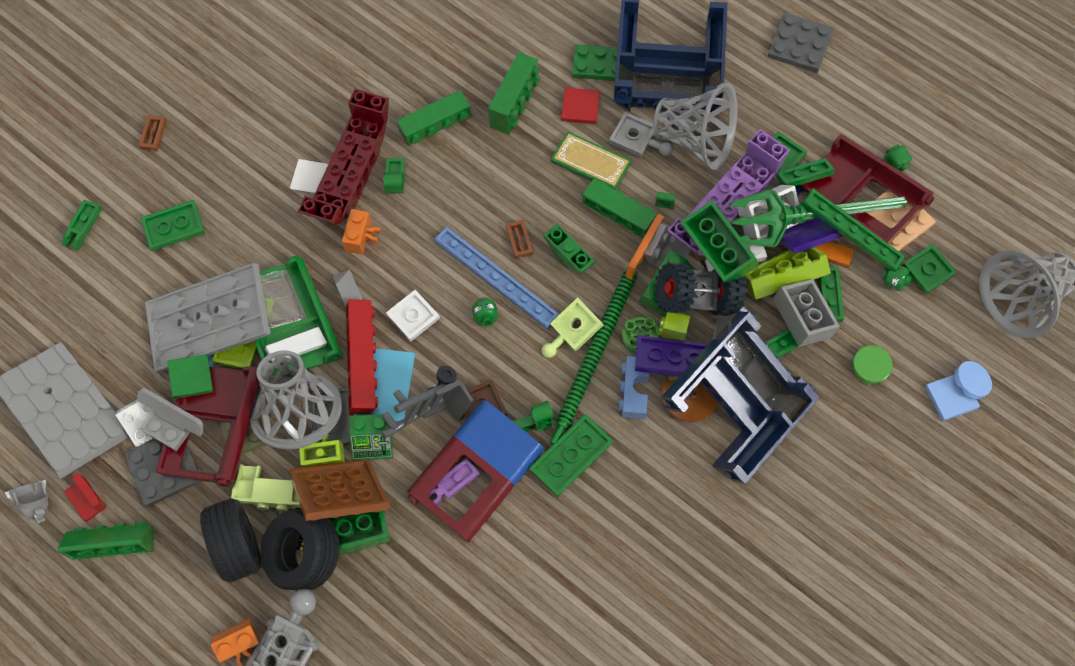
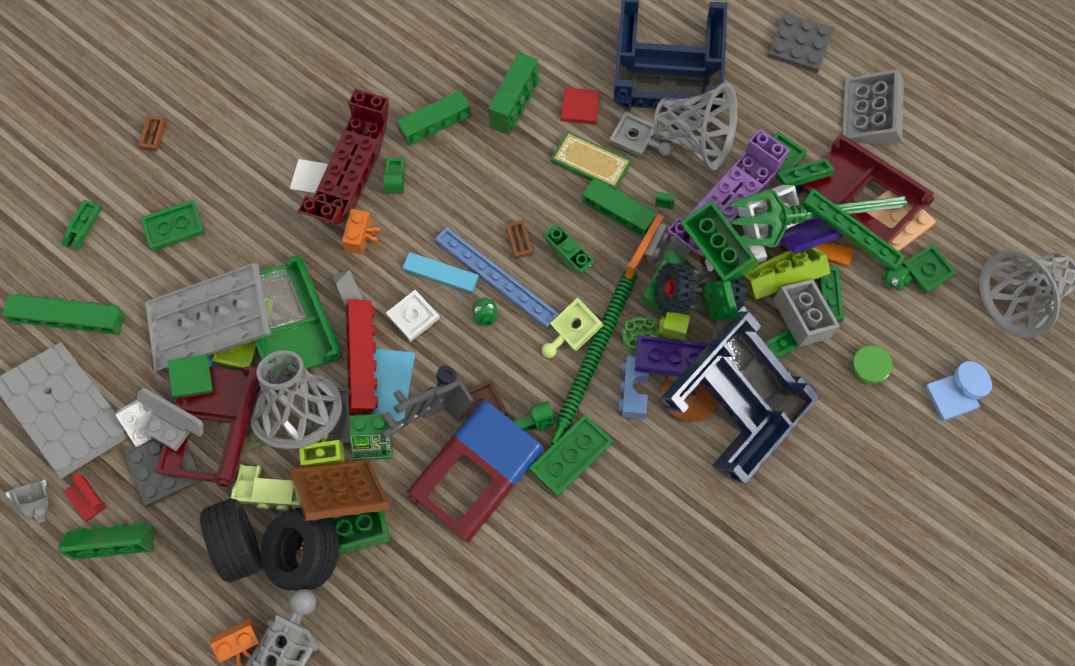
(63, 314): none -> green brick
(300, 343): white tile -> none
(440, 272): none -> medium azure tile
(455, 480): medium lavender plate -> none
(594, 62): green plate -> none
(719, 300): none -> green plate
(874, 108): none -> light grey slope
(898, 157): green head -> none

